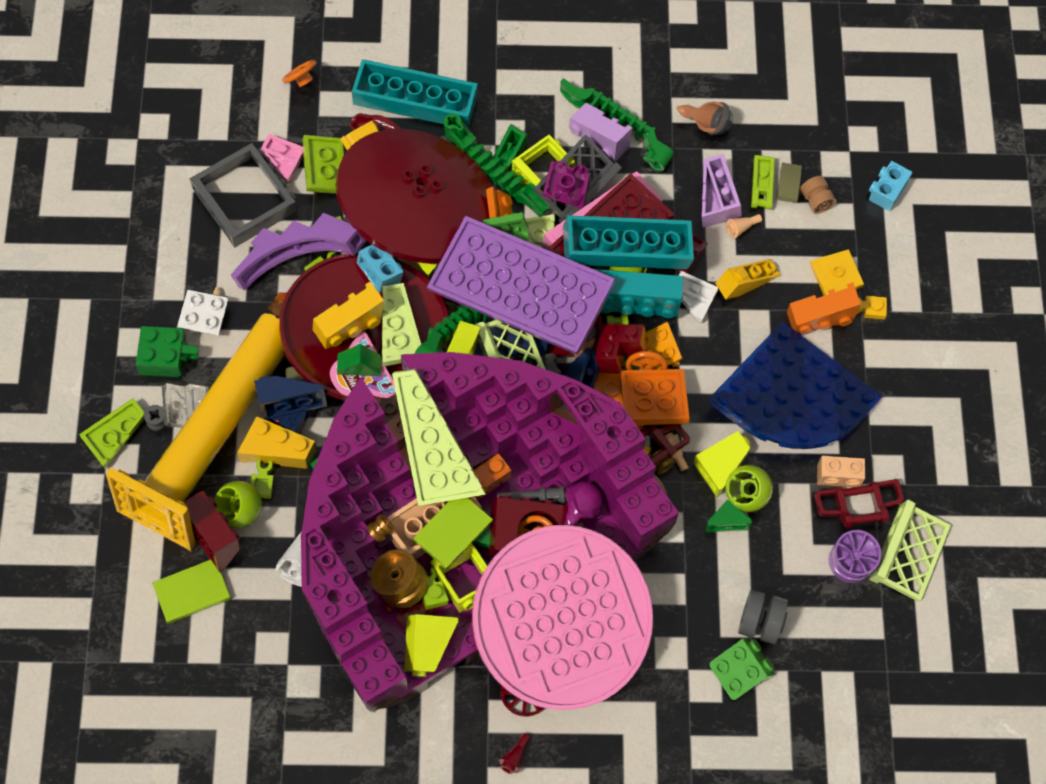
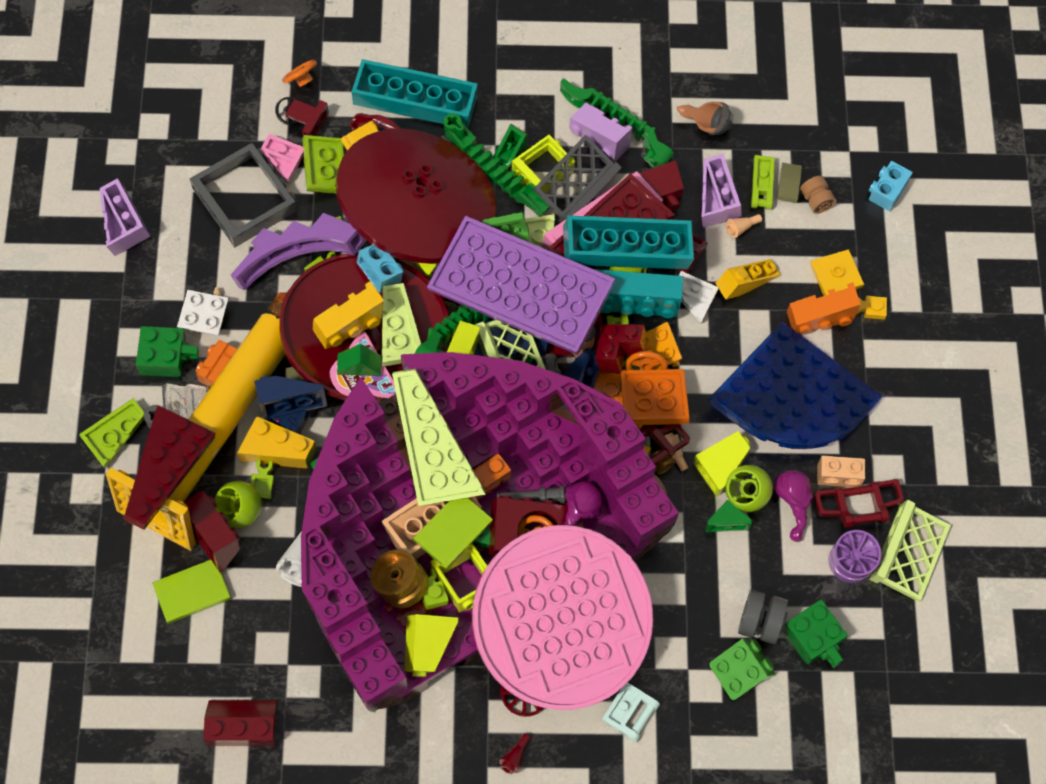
(122, 220): none -> lavender wedge
(168, 457): none -> dark red wing
(217, 358): none -> orange brick
(240, 723): none -> dark red slope
(303, 113): none -> dark red piece
(380, 528): pearl gold wheel -> none
(498, 203): orange plate -> none
(567, 184): magenta slope -> none
(623, 708): none -> light aqua plate
(666, 183): none -> dark red torso
(797, 492): none -> magenta hair
(816, 634): none -> green hinge

